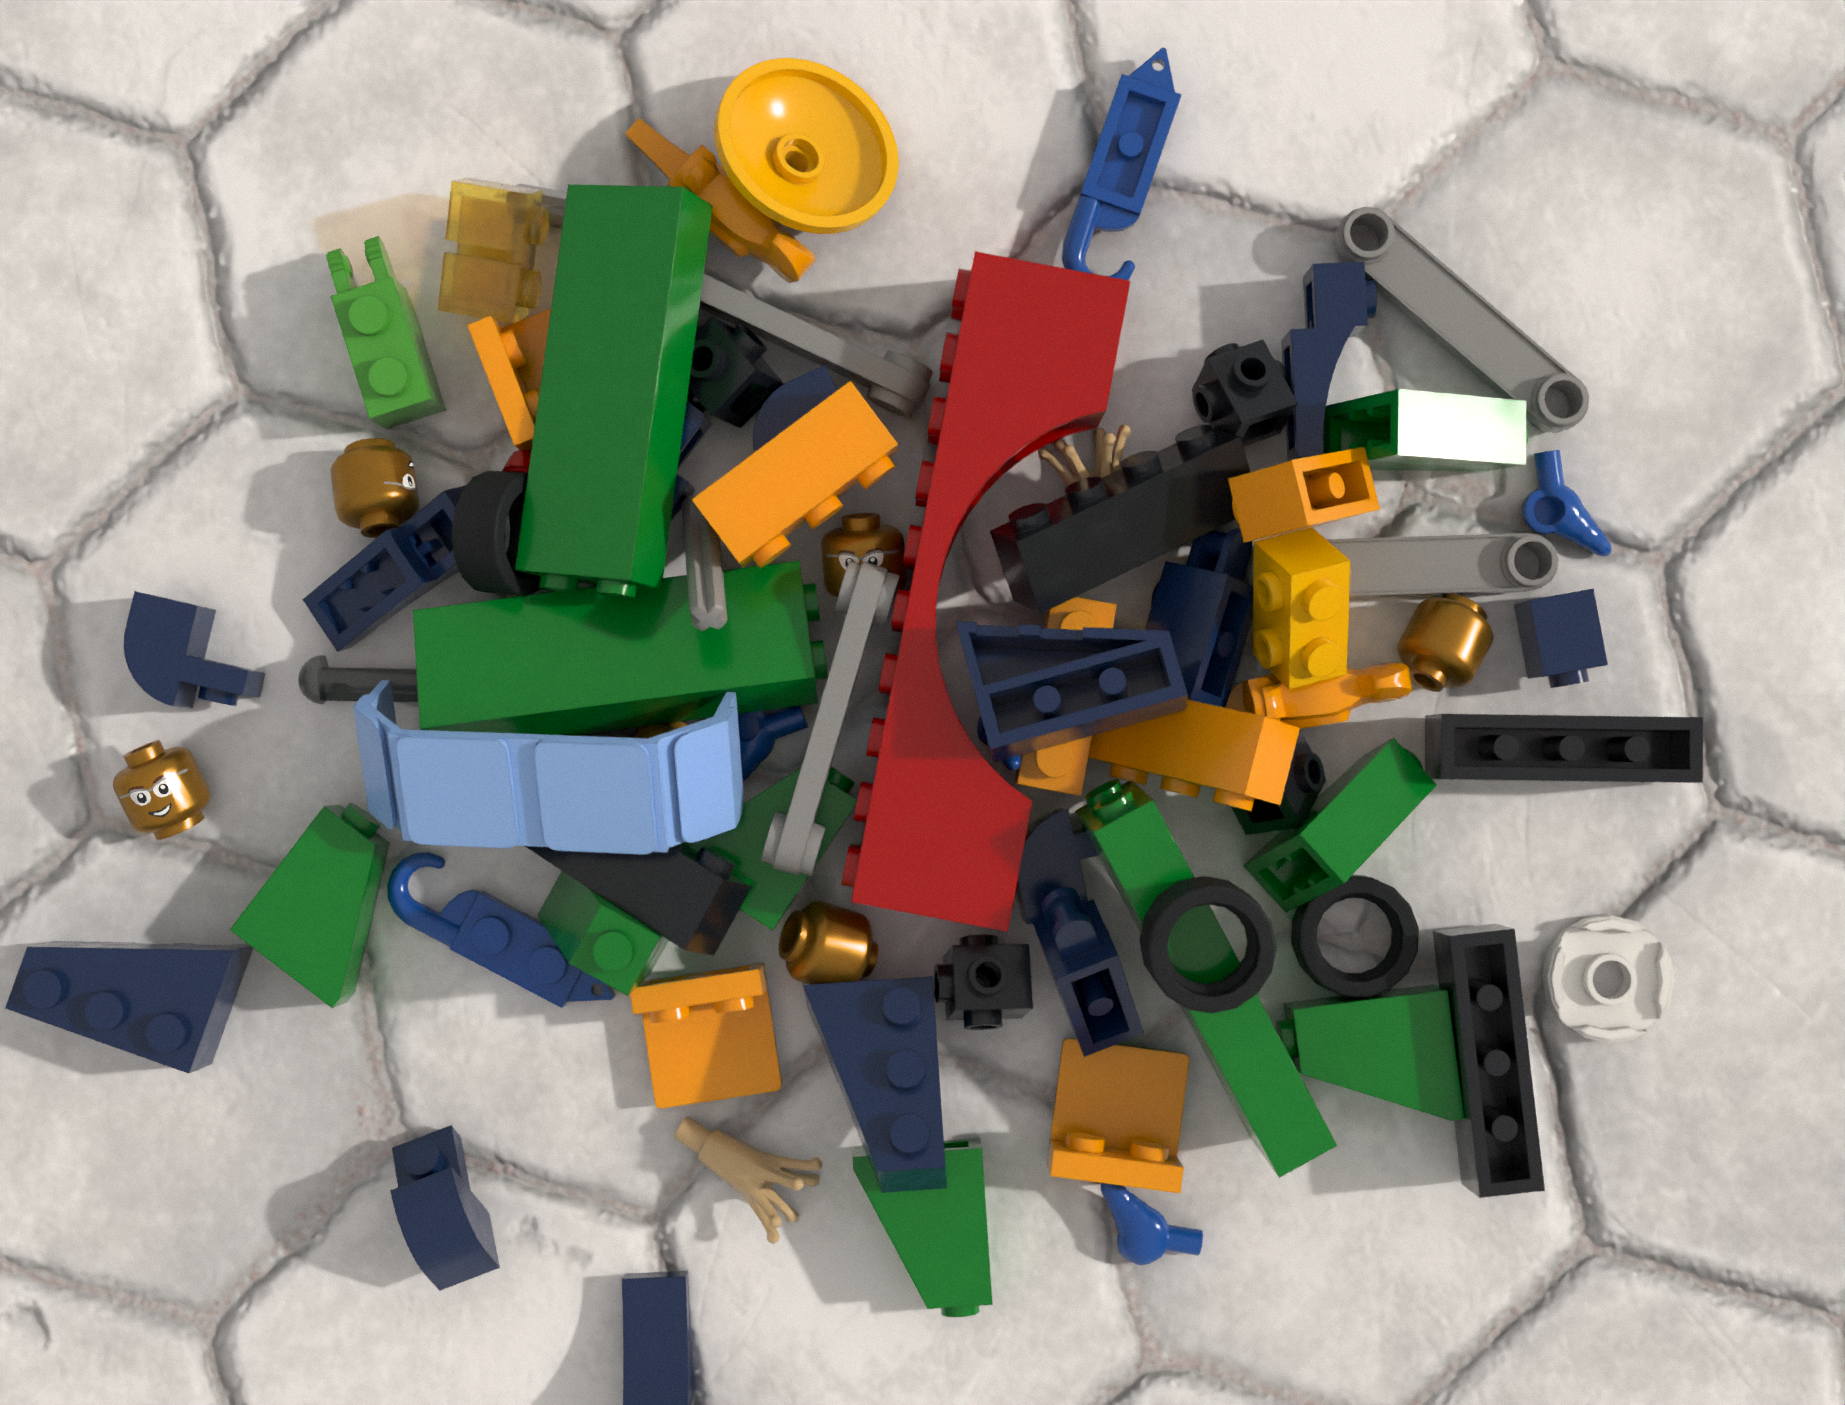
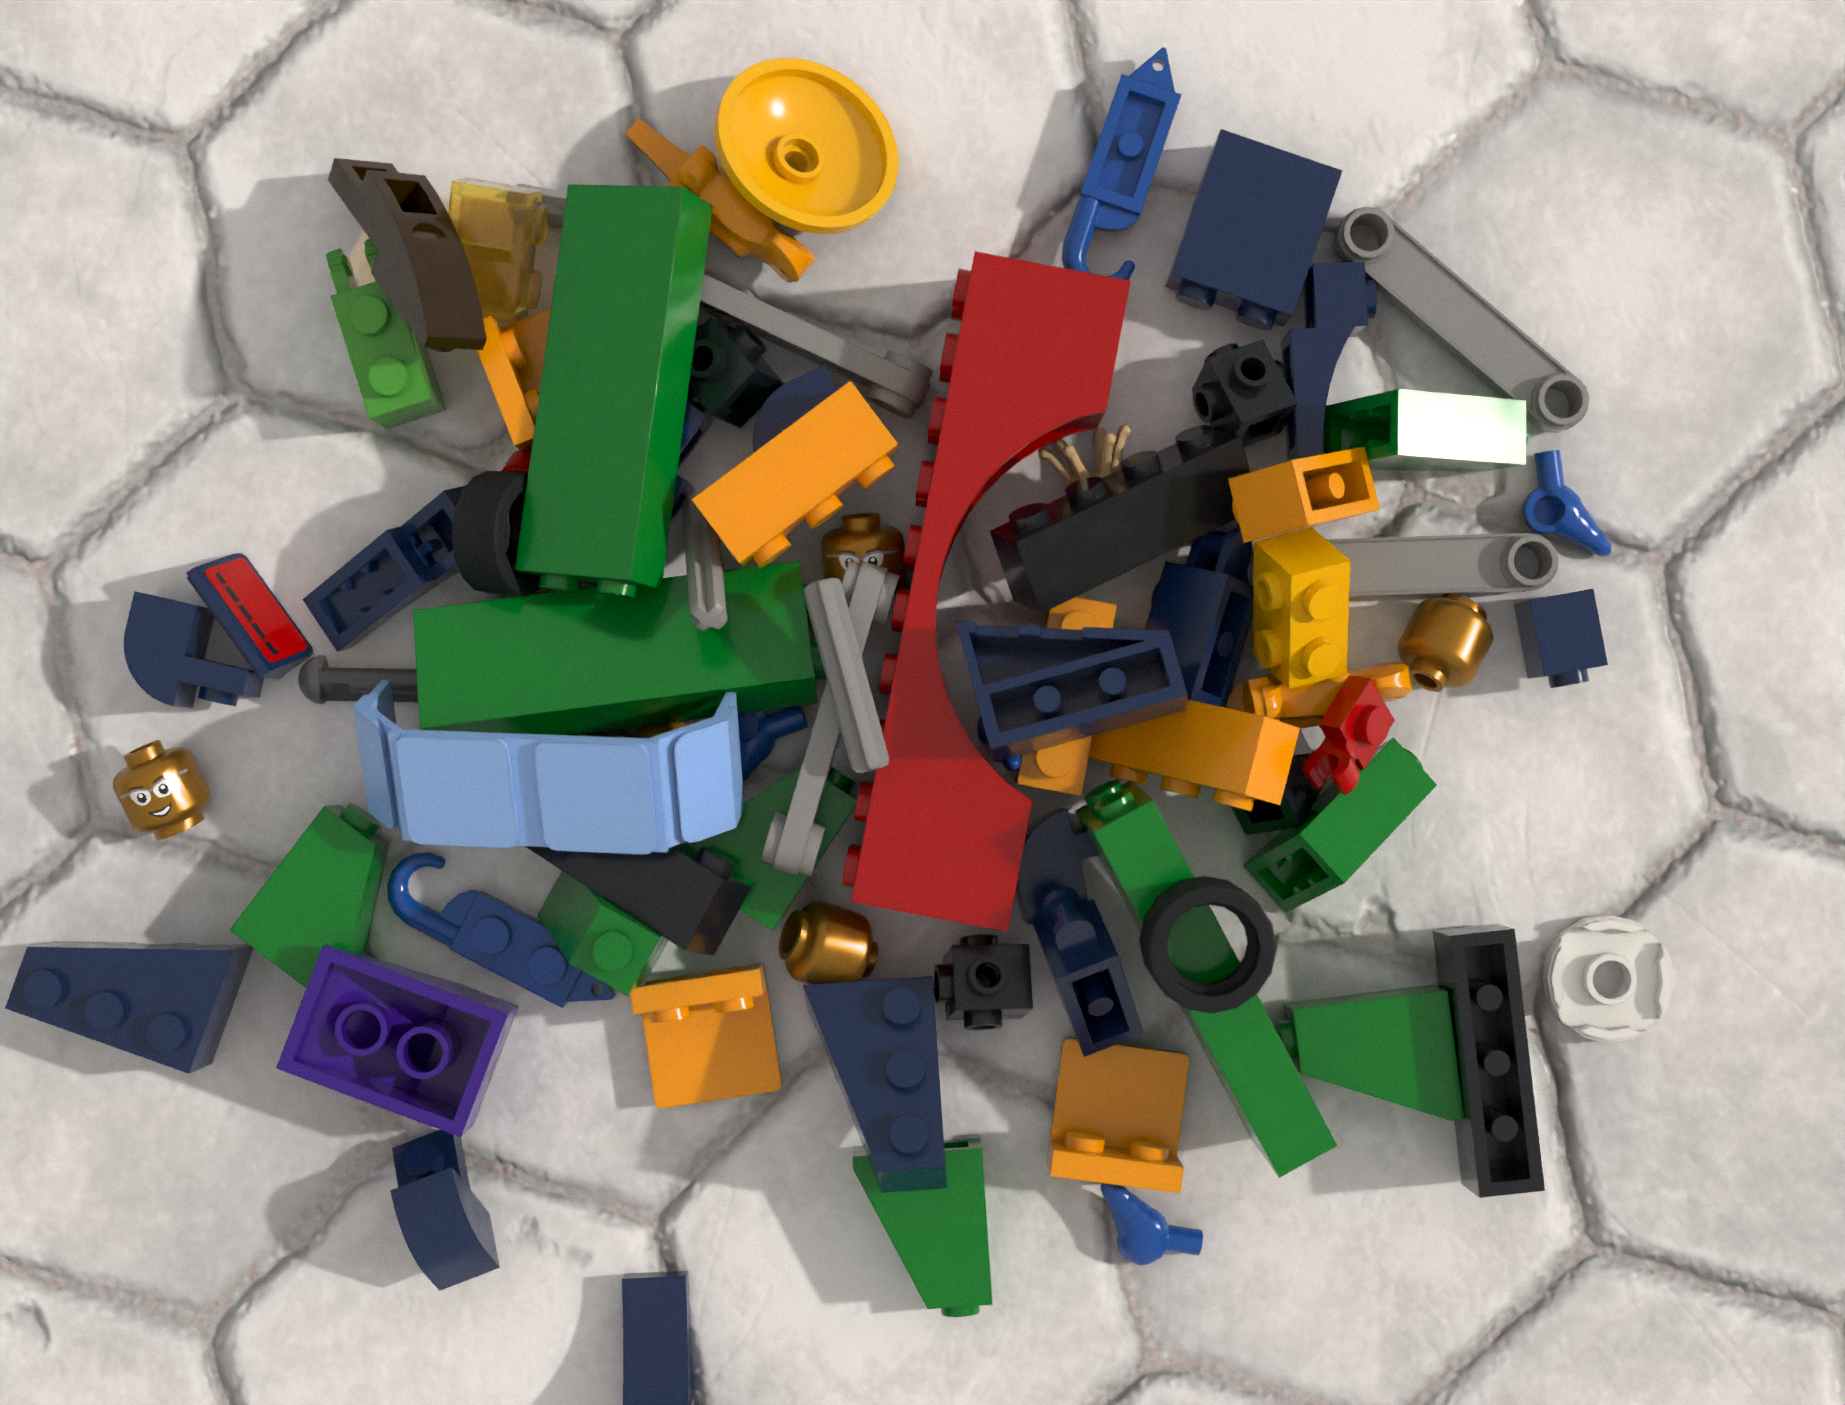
(251, 615): none -> slope
(374, 486): pearl gold head -> none
(397, 1039): none -> dark purple slope
(418, 252): none -> dark brown slope
(750, 1171): tan piece -> none
(846, 675): none -> light grey axle
(1252, 231): none -> dark blue brick
(1353, 731): none -> red plate
(1373, 981): black tyre -> none
(1564, 748): black brick -> none

